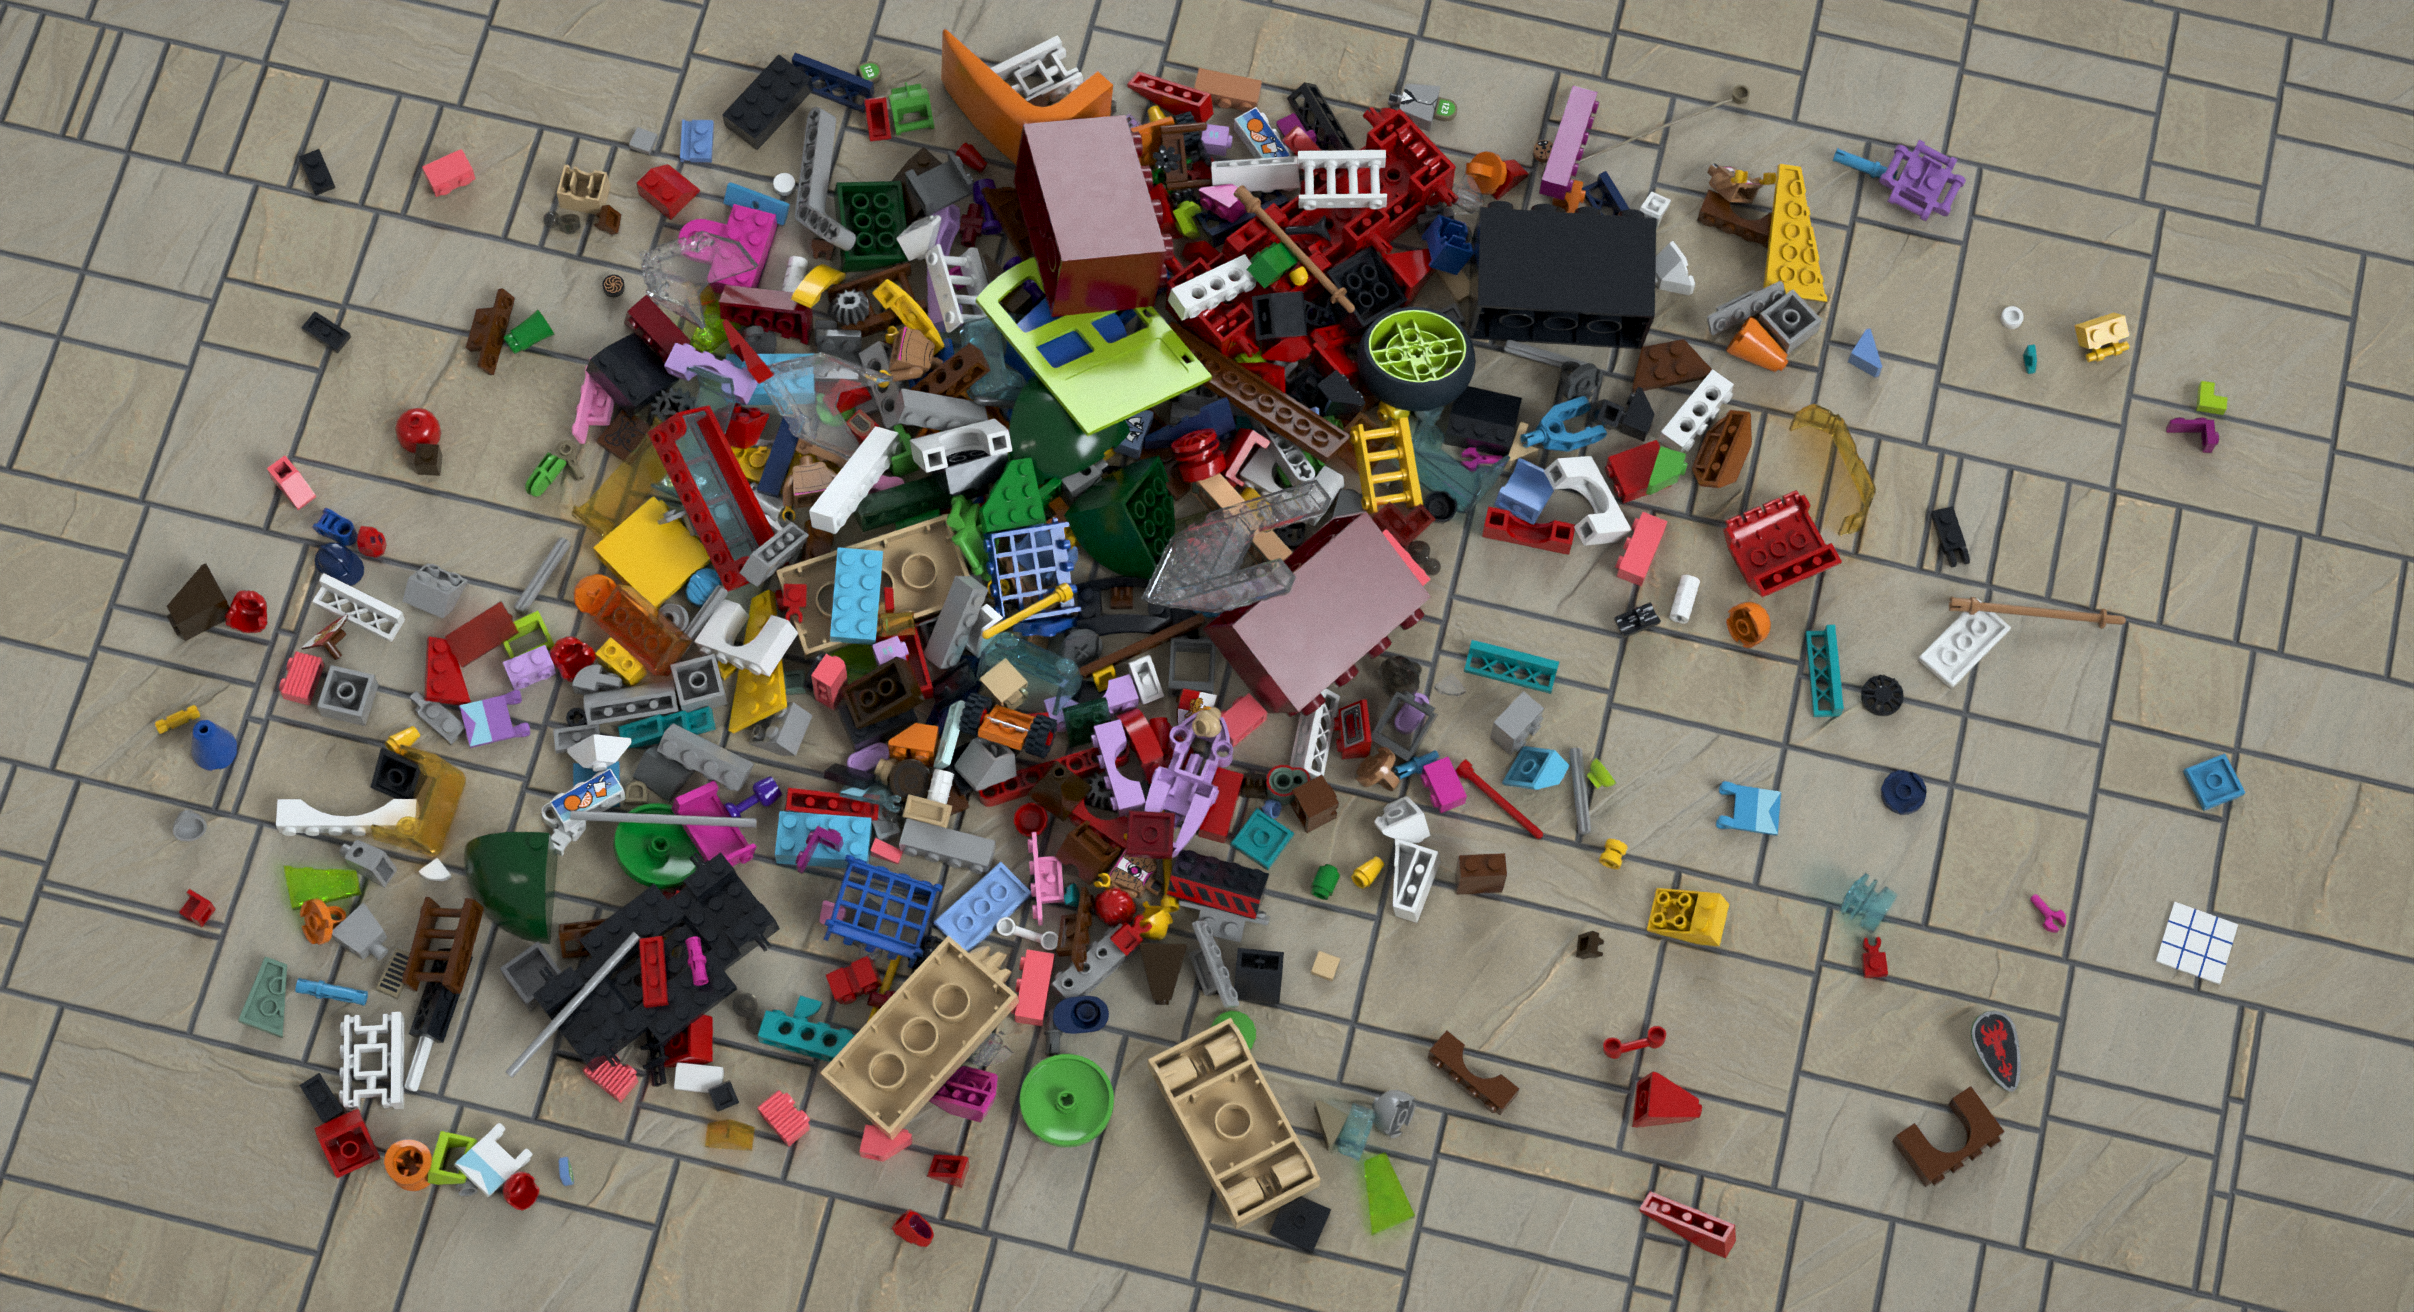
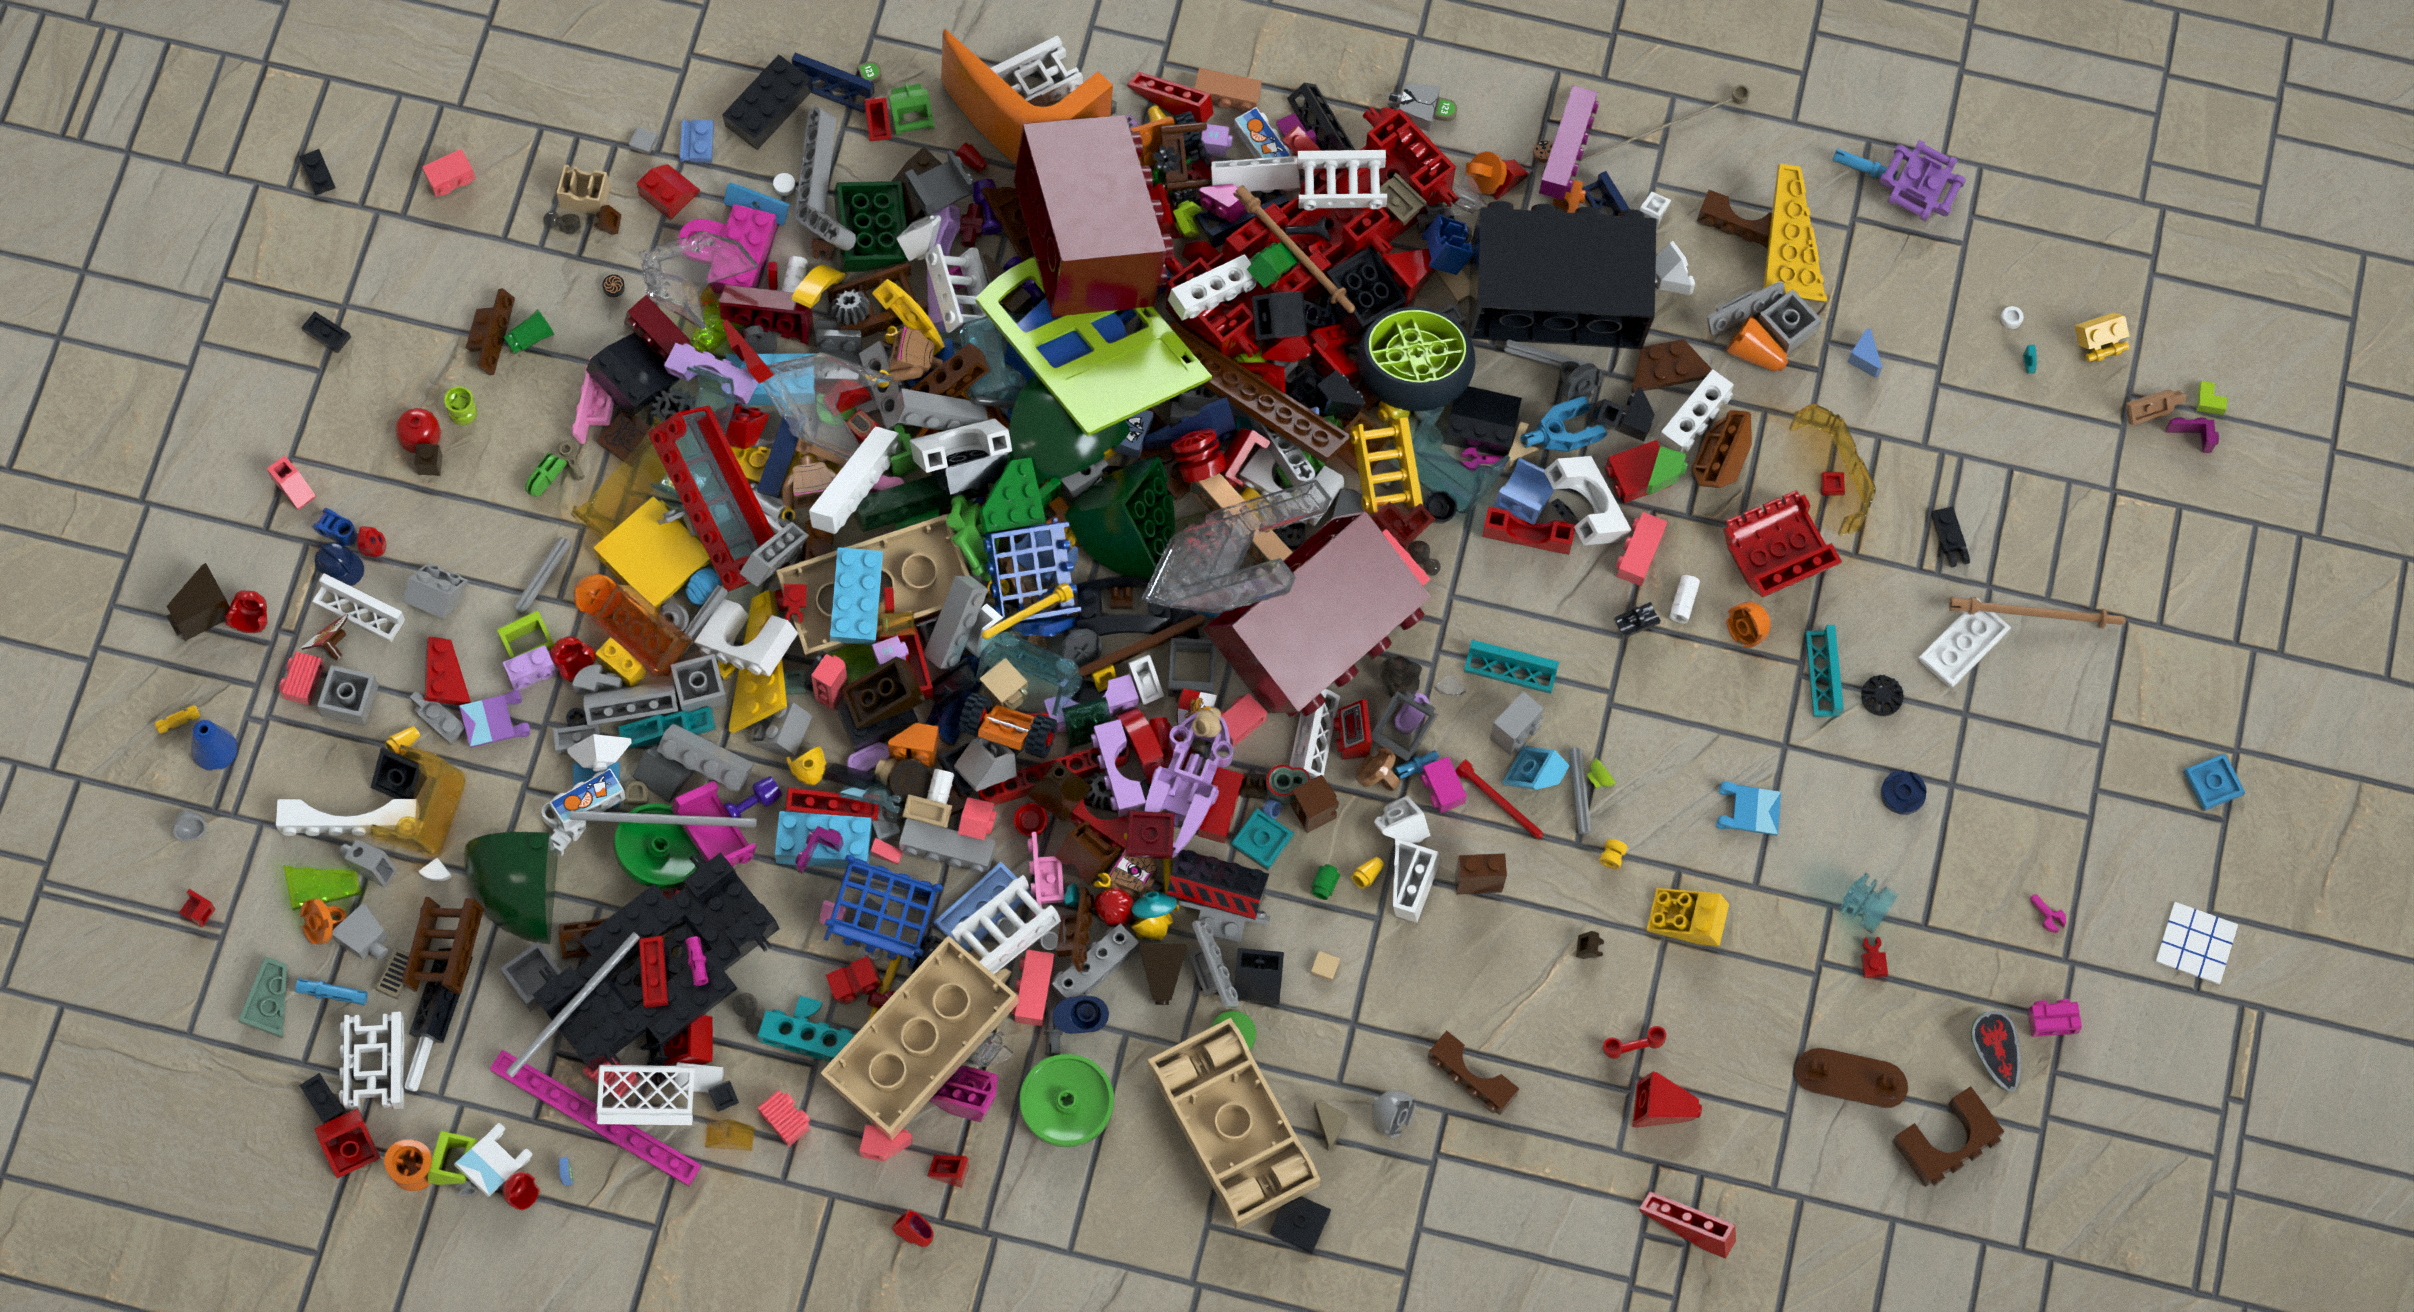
(460, 405): none -> lime wheel
(482, 634): clear red piece -> none
(583, 1112): none -> dark pink plate
(645, 1115): none -> white fence
(772, 275): none -> red tile
(810, 772): none -> yellow helmet
(949, 736): light aqua tile -> none
(977, 819): none -> coral brick
(1018, 942): none -> white fence
(1128, 936): red plate -> none
(1153, 905): none -> teal dish
(1299, 276): yellow hinge -> none
(1356, 1131): clear light blue hinge -> none
(1386, 1197): clear neon green wing -> none
(1402, 199): none -> dark tan plate
(1565, 511): none -> black tile
(1736, 184): medium nougat torso -> none
(1833, 483): none -> red tile
(1851, 1077): none -> reddish brown piece
(2055, 1018): none -> dark pink brick
(2153, 406): none -> medium nougat hinge

